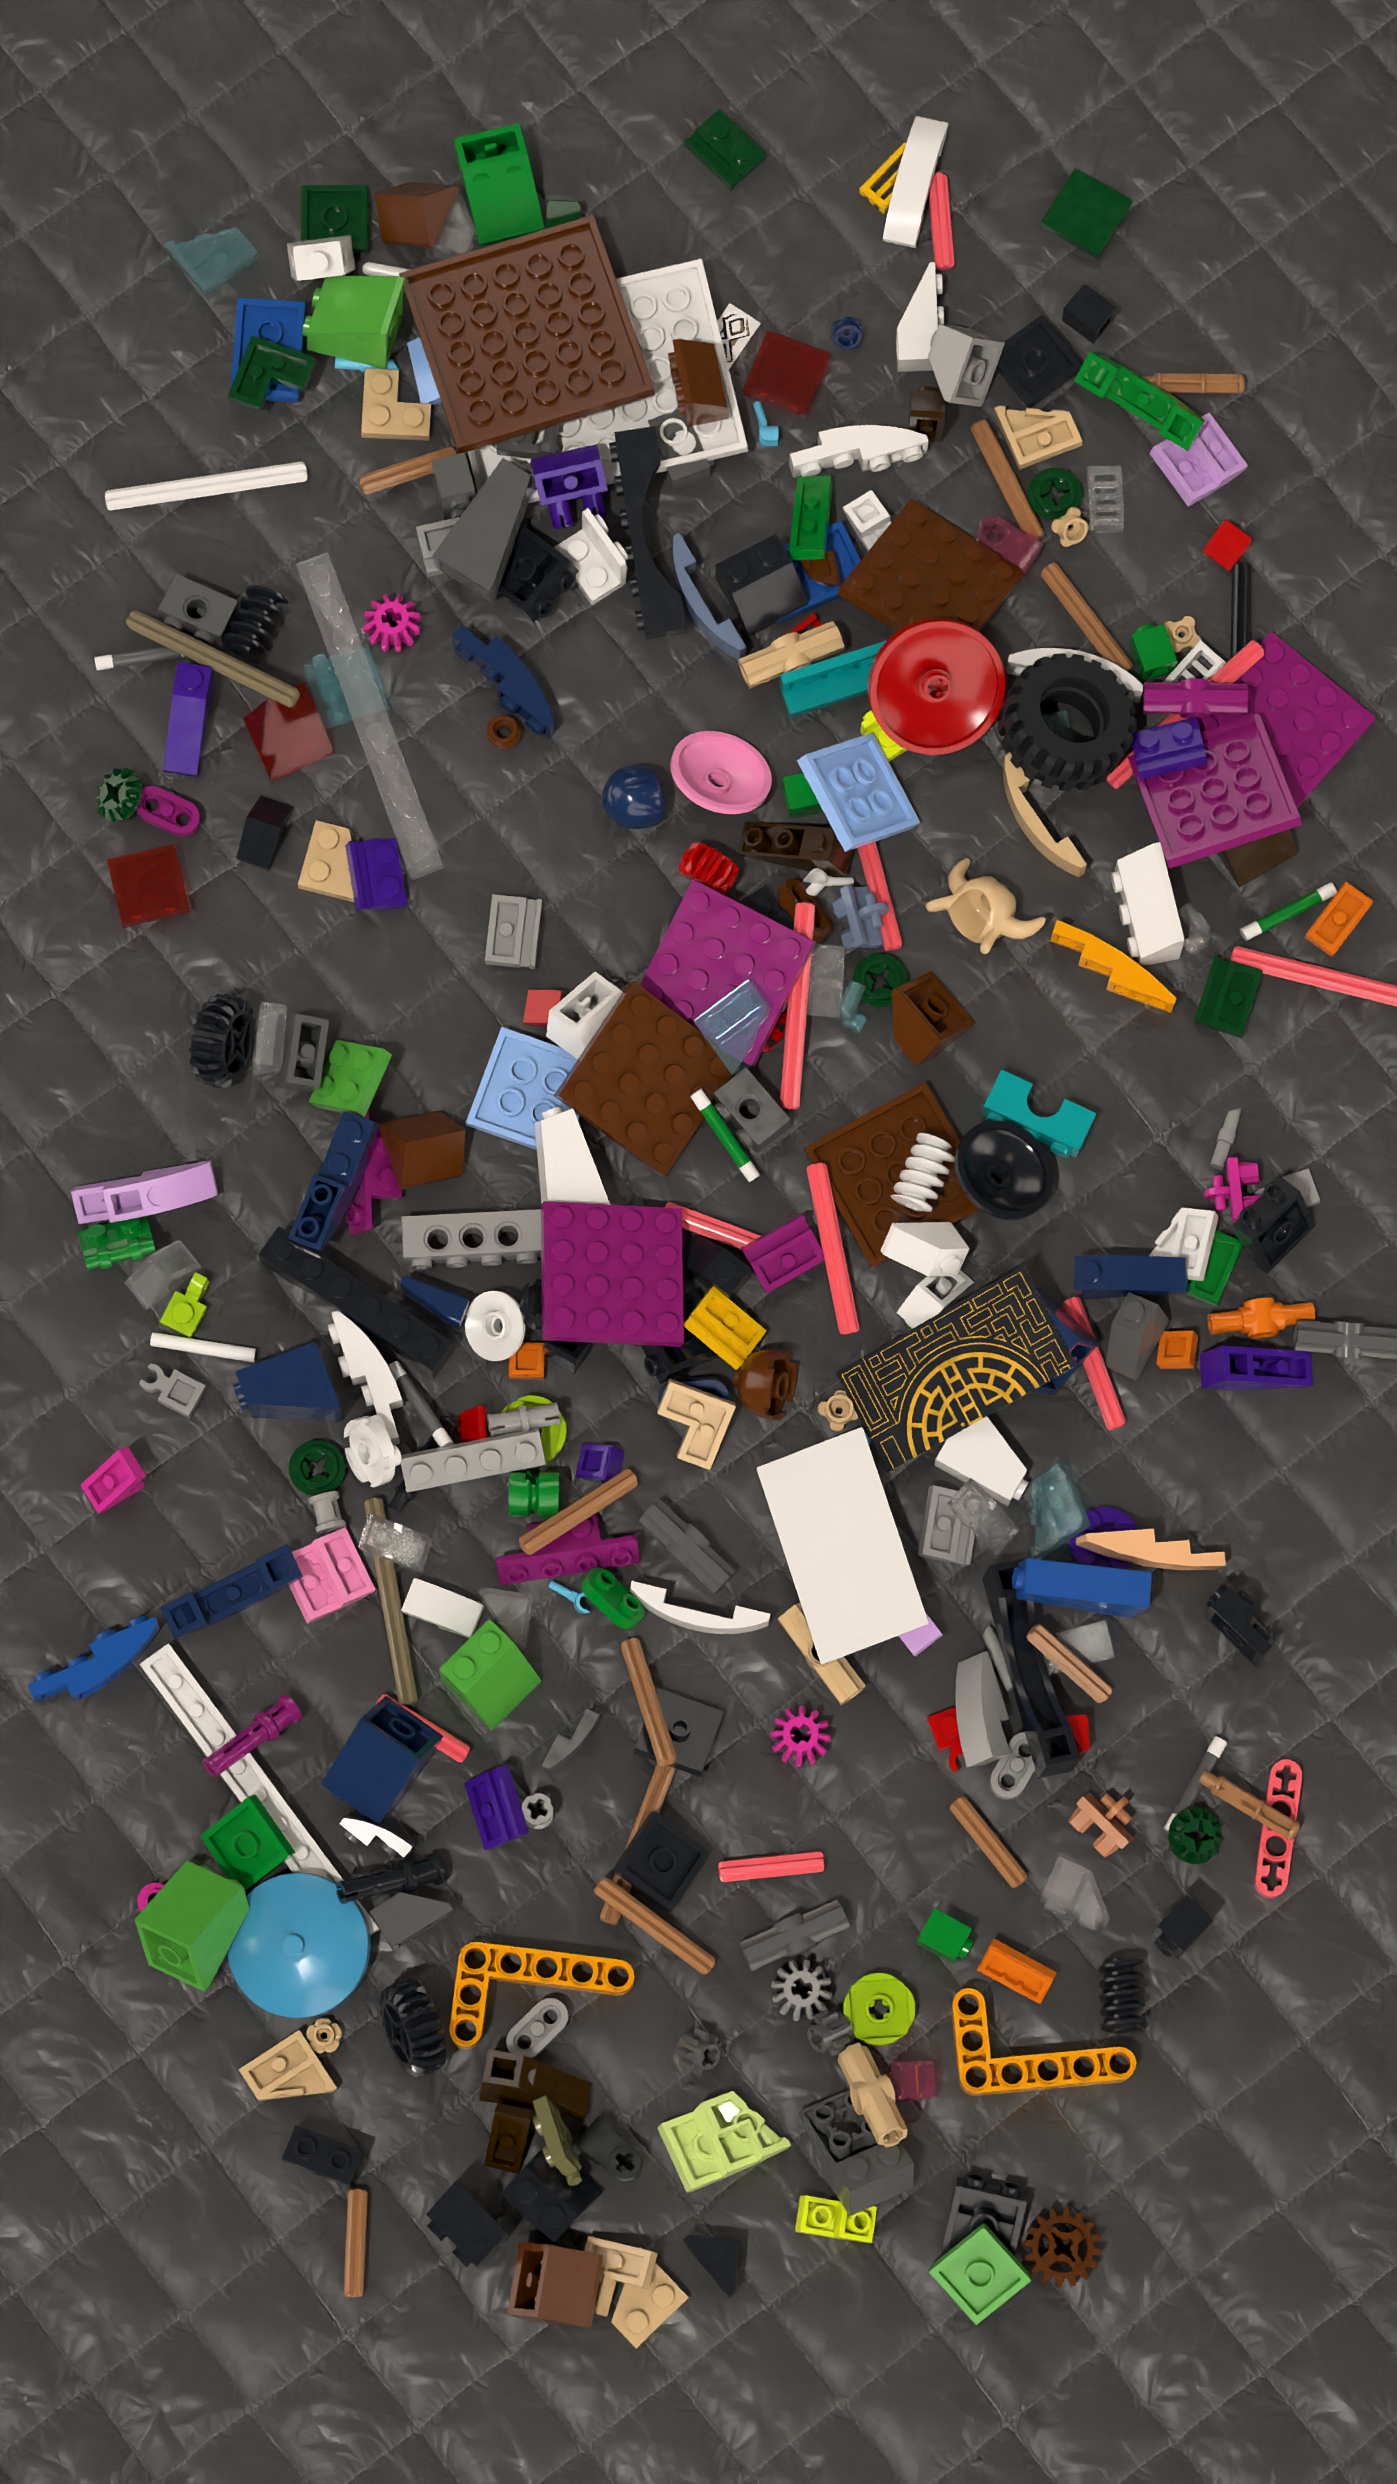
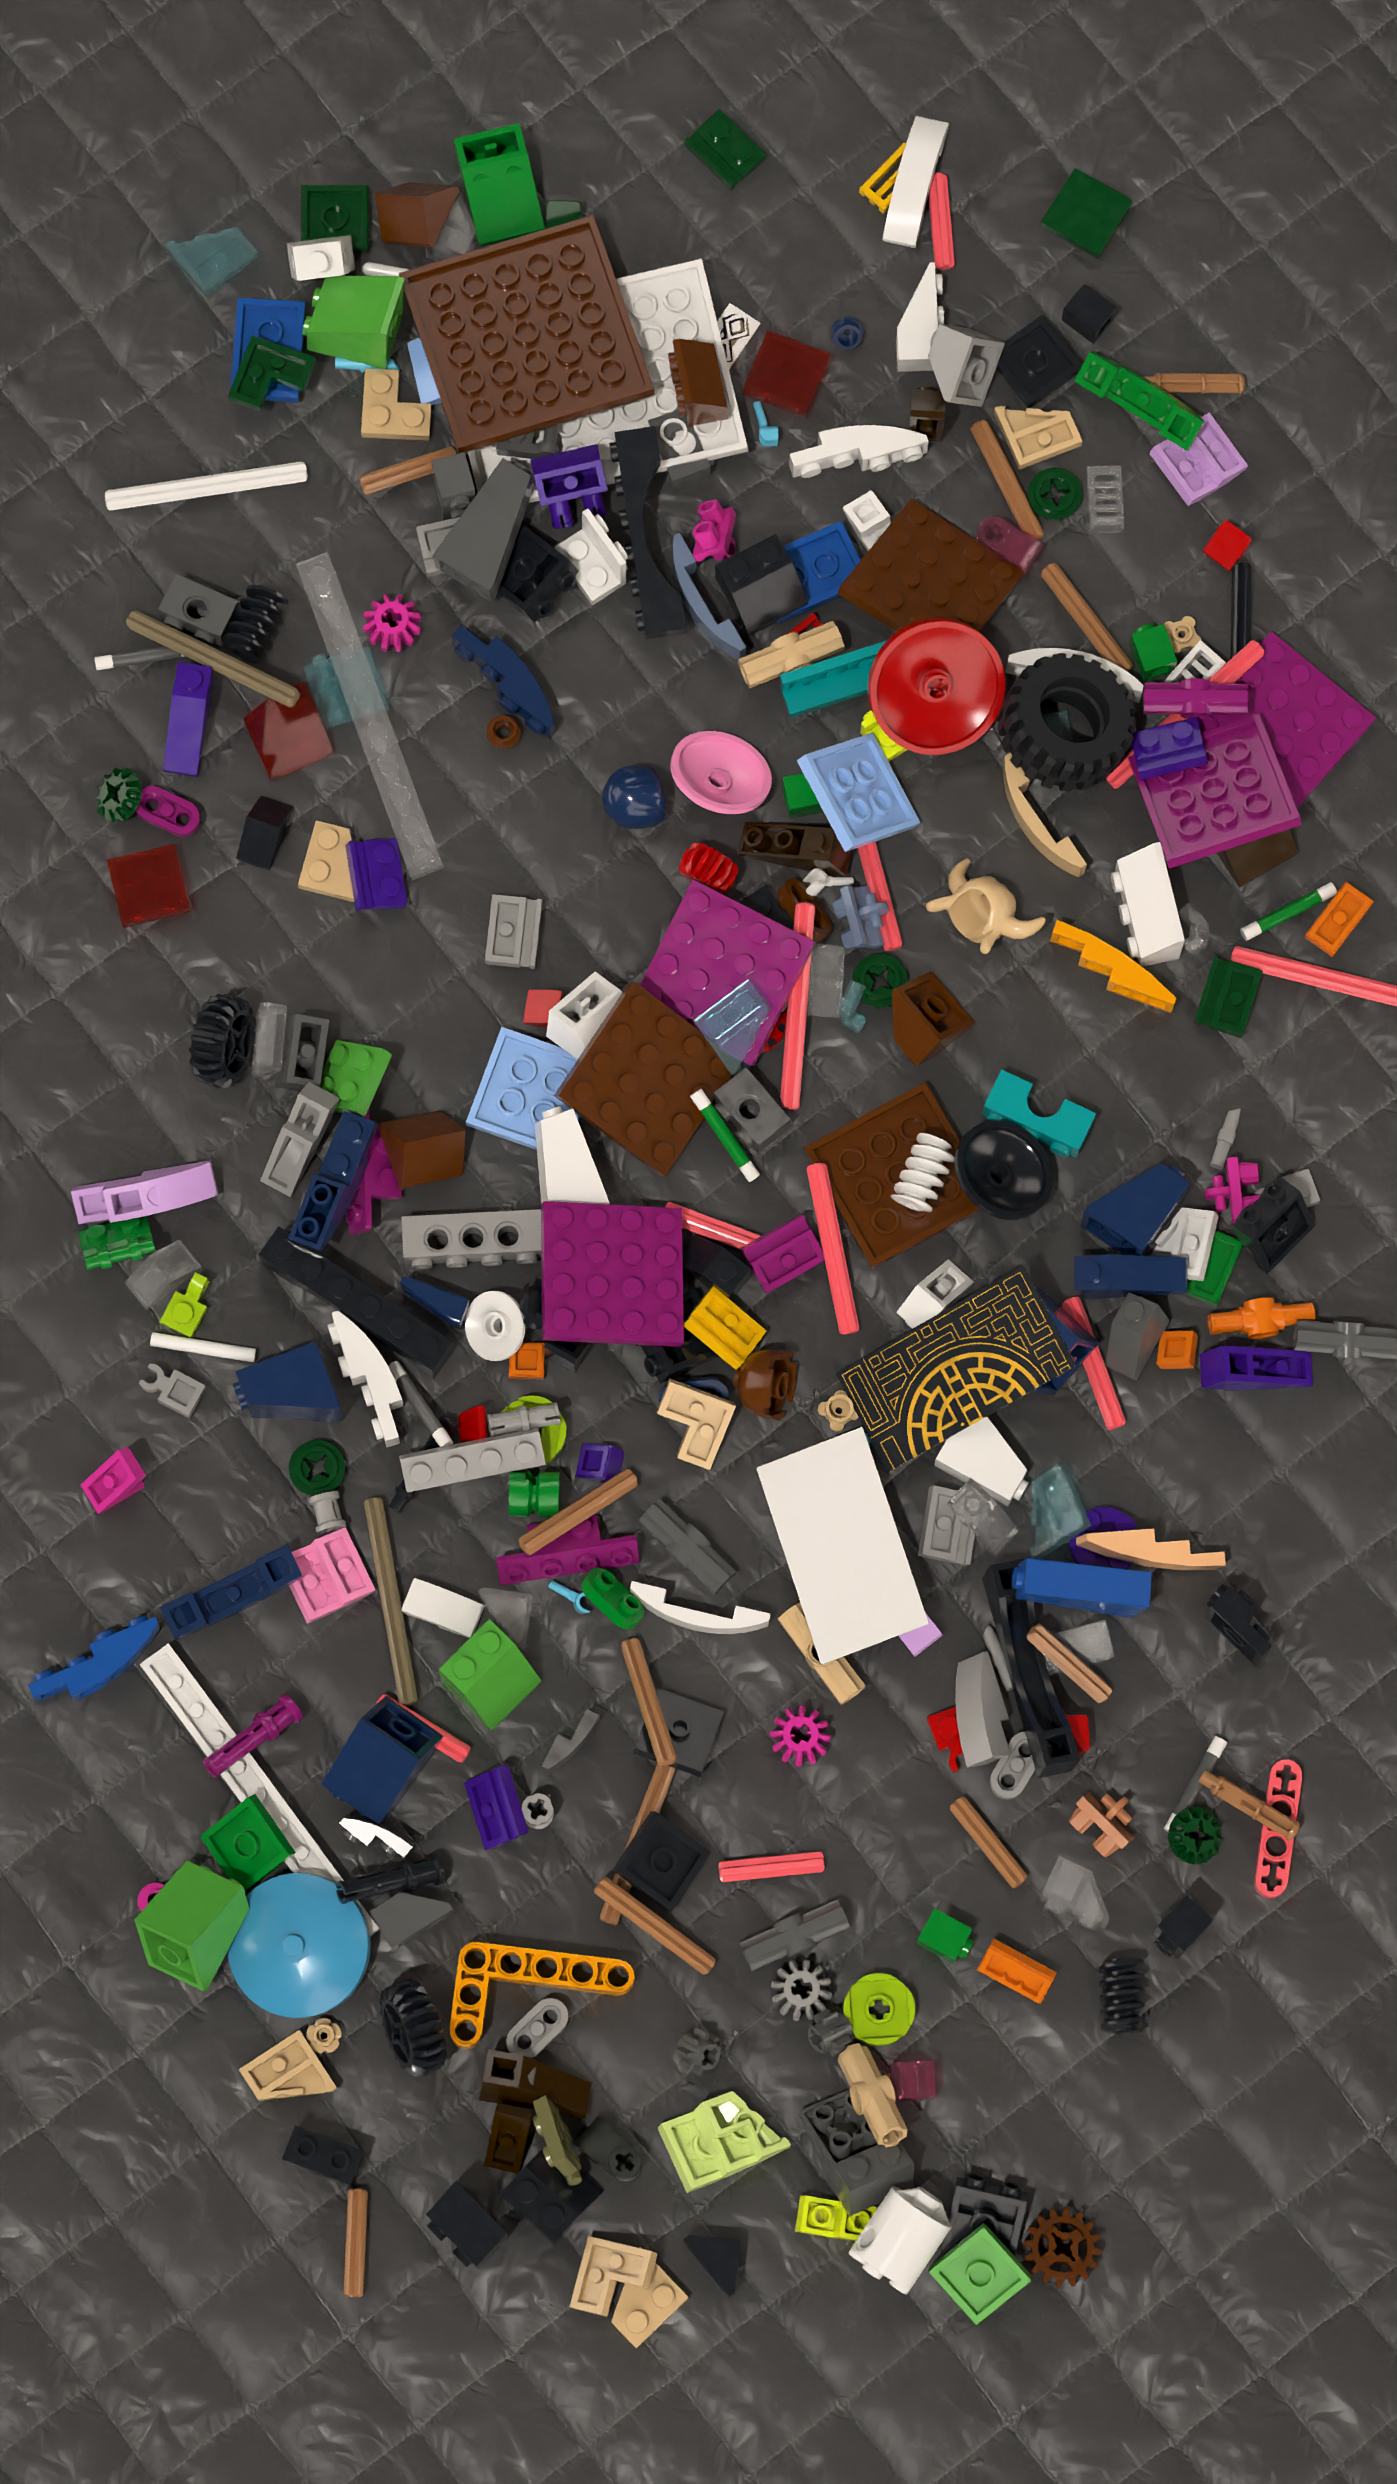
(299, 1138): none -> light grey slope
(371, 1450): white plate -> none
(395, 1543): clear slope -> none
(554, 2285): reddish brown slope -> none
(714, 532): none -> dark pink hips
(810, 518): green plate -> none
(822, 570): reddish brown tile -> none
(902, 2236): none -> white cylinder
(926, 1247): white slope -> none
(1026, 2064): light orange beam -> none
(1075, 533): tan plate -> none
(1137, 1211): none -> dark blue slope

